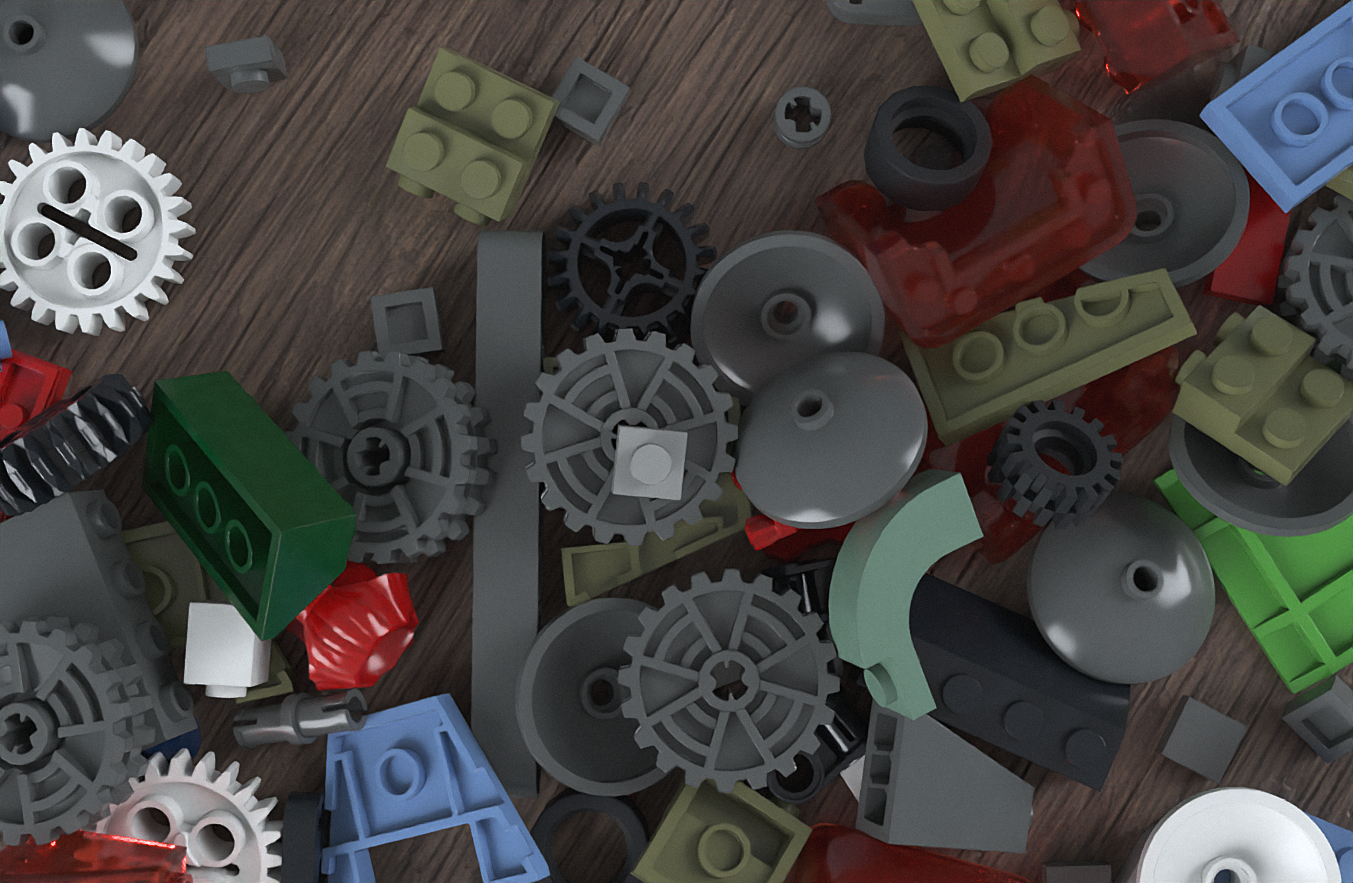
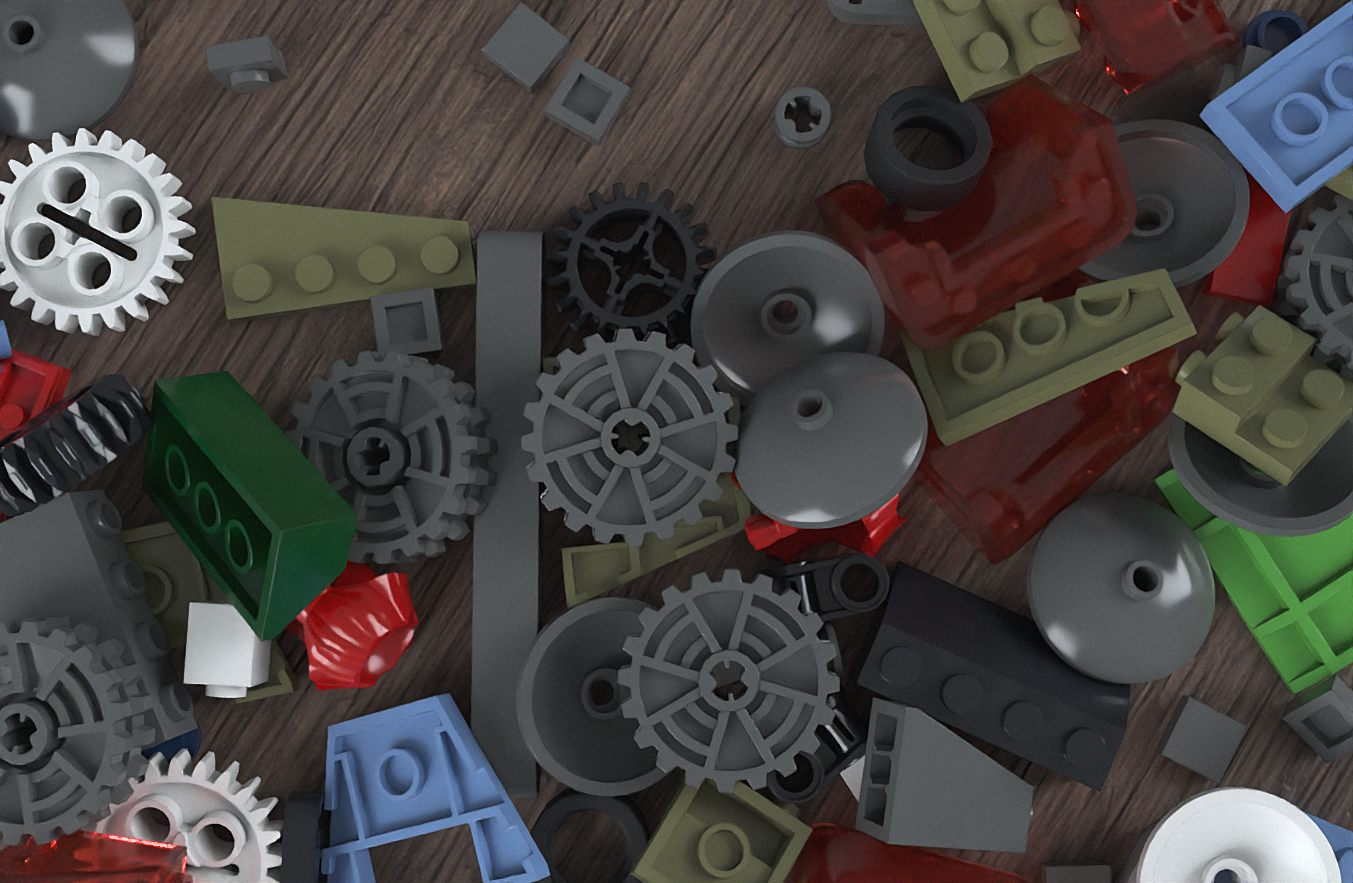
(300, 718): dark grey pin -> none
(322, 258): none -> olive wing
(471, 138): olive plate -> none
(526, 47): none -> dark grey tile
(649, 462): light grey plate -> none
(878, 577): sand green arch -> none
(1042, 488): black tyre -> none
(1274, 30): none -> dark blue plate

